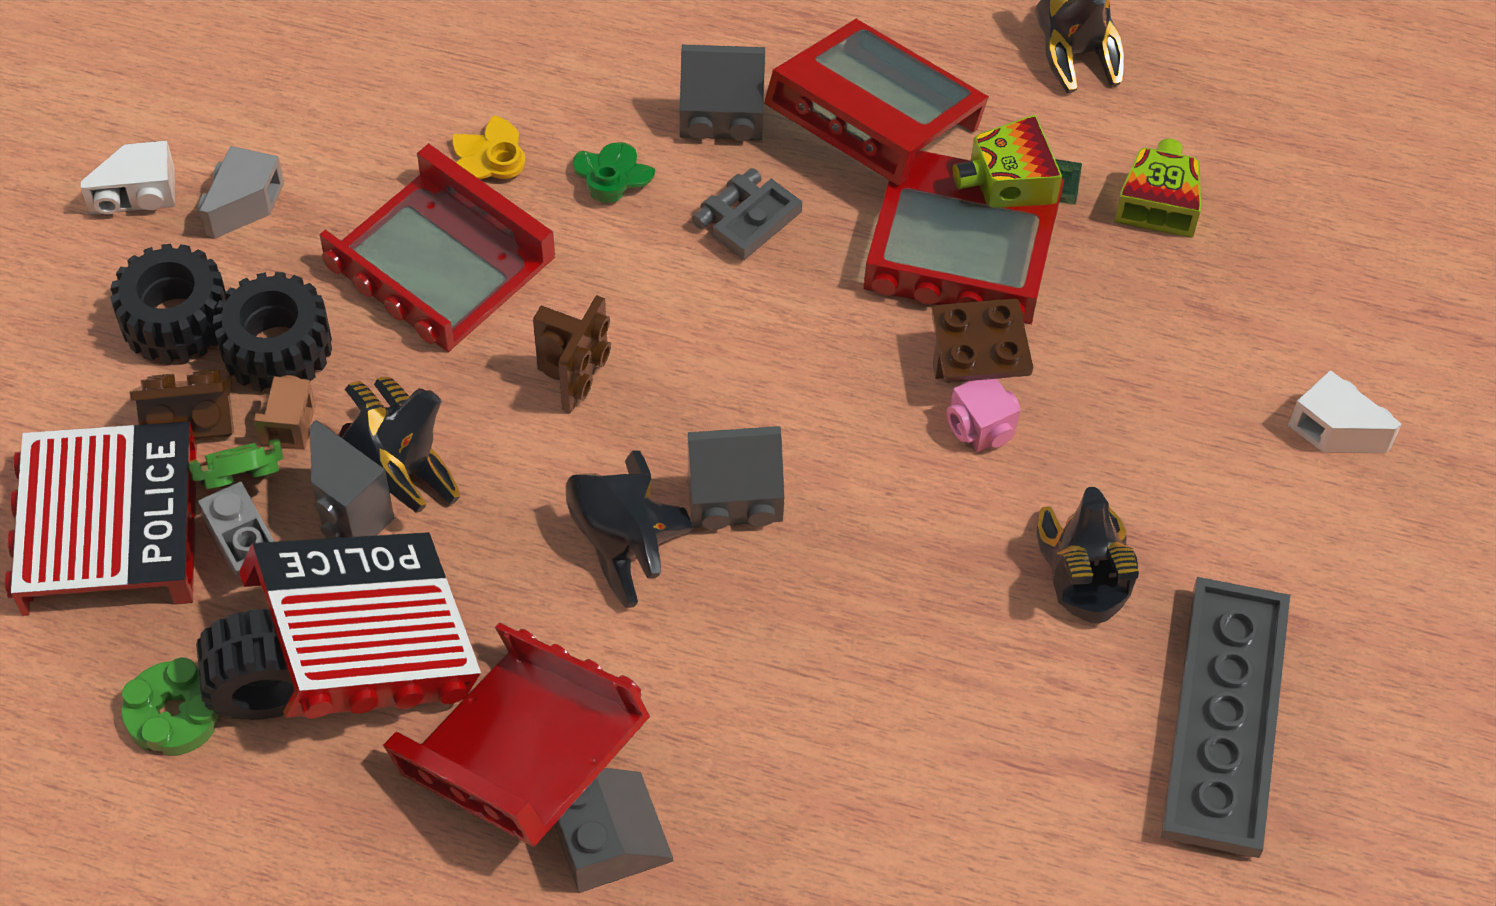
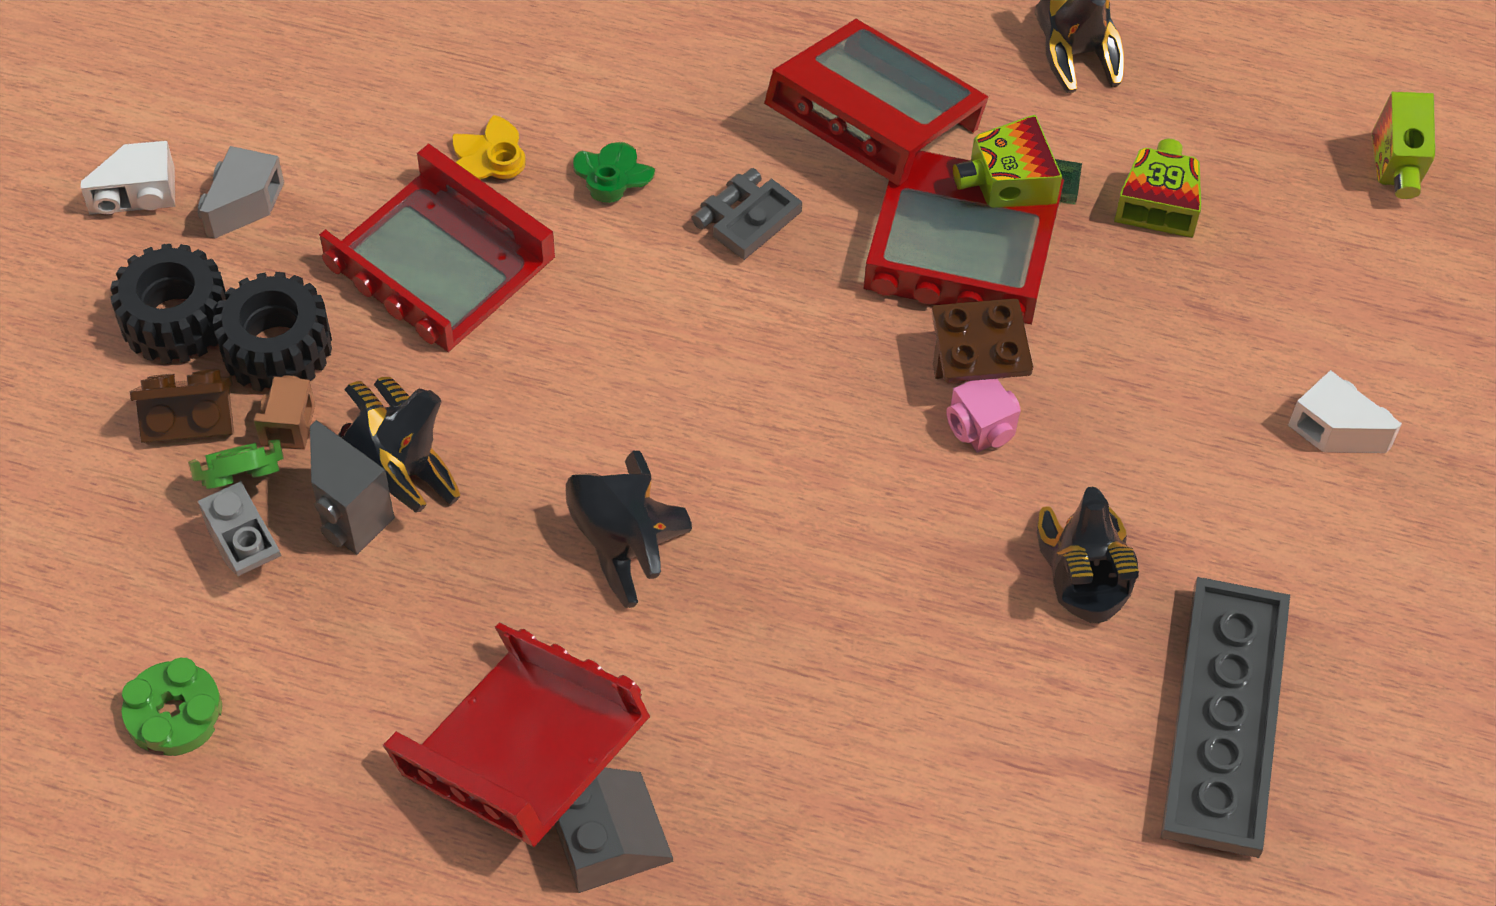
(103, 512): panel -> none
(243, 667): black tyre -> none
(363, 622): panel -> none
(572, 348): reddish brown bracket -> none
(722, 92): dark grey slope -> none
(735, 477): dark grey slope -> none
(1405, 142): none -> lime torso

